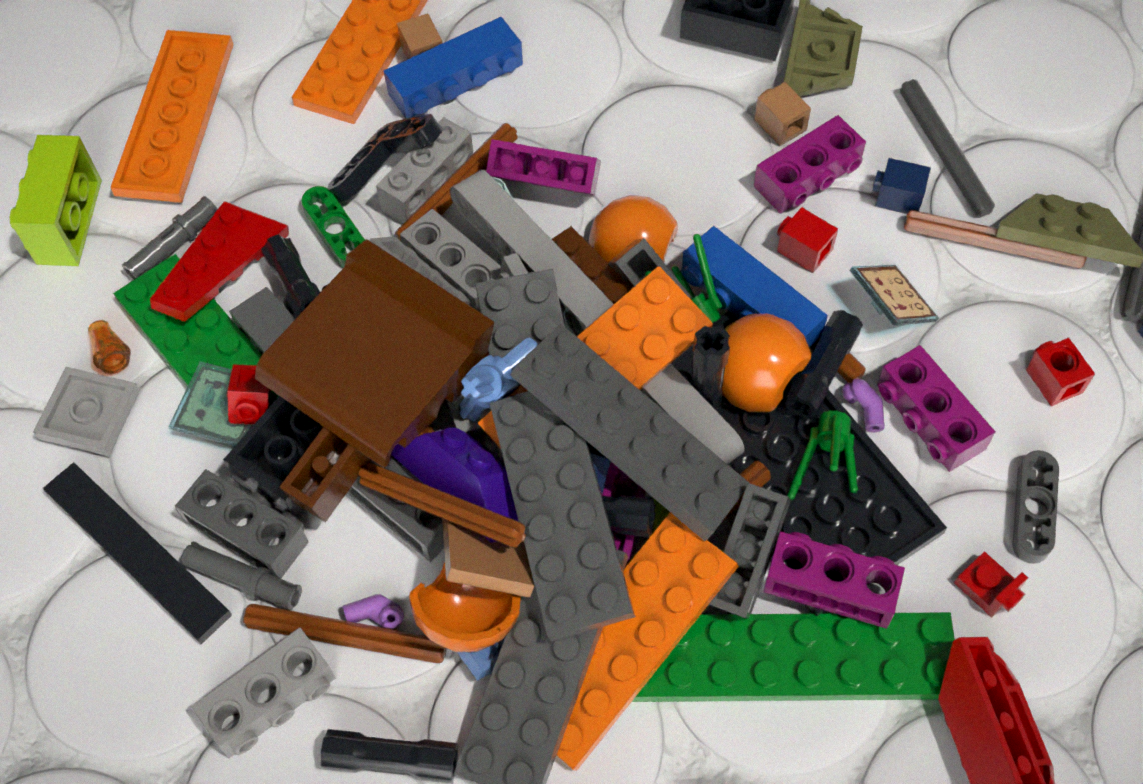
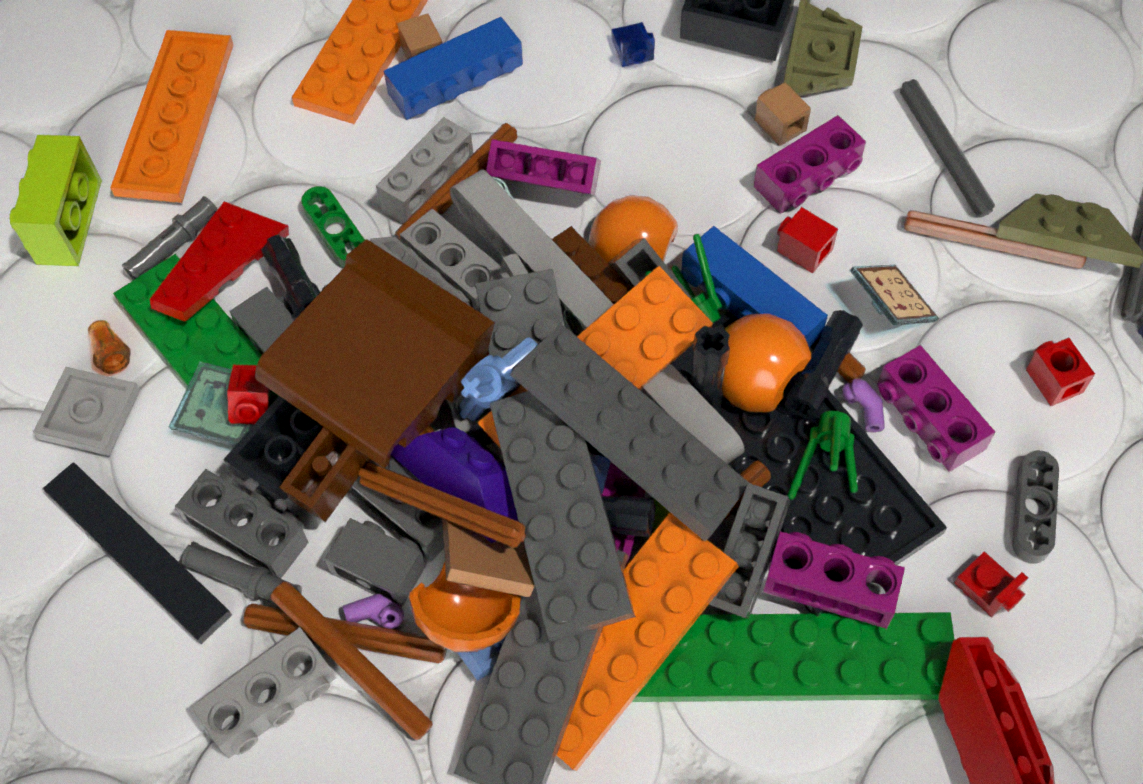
(351, 660): none -> dark orange axle
(356, 752): black axle -> none
(376, 561): none -> dark grey brick
(390, 139): black beam -> none
(633, 44): none -> clear blue bracket
(901, 186): dark blue brick -> none

